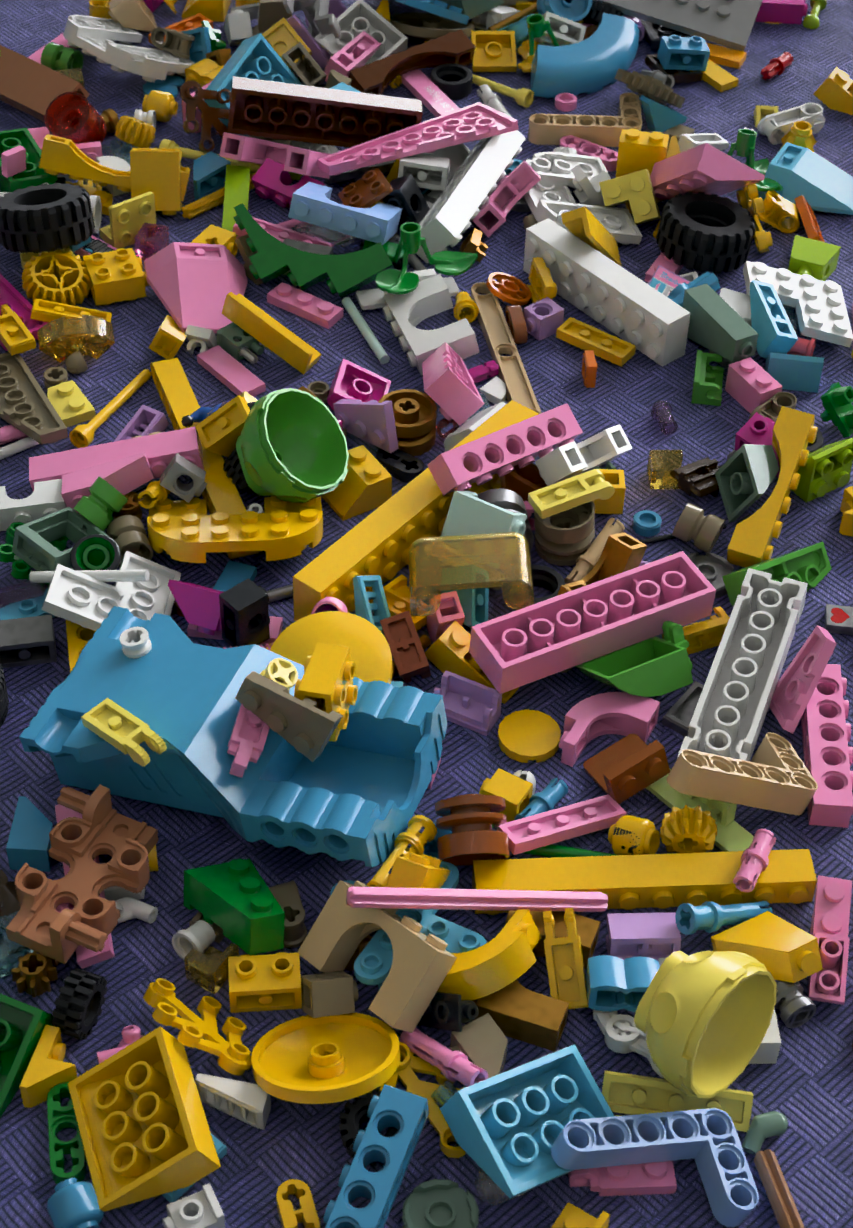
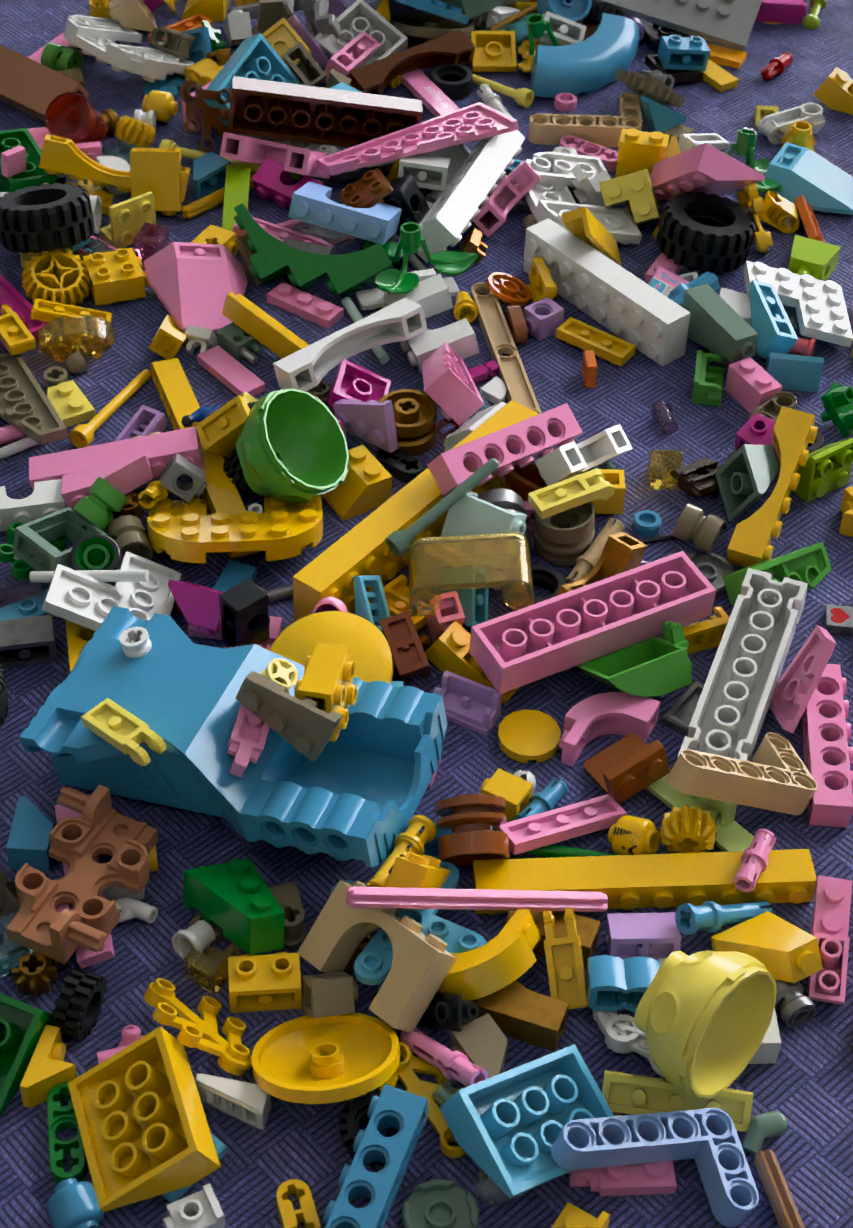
(389, 325): none -> white arch
(400, 541): none -> sand green piece

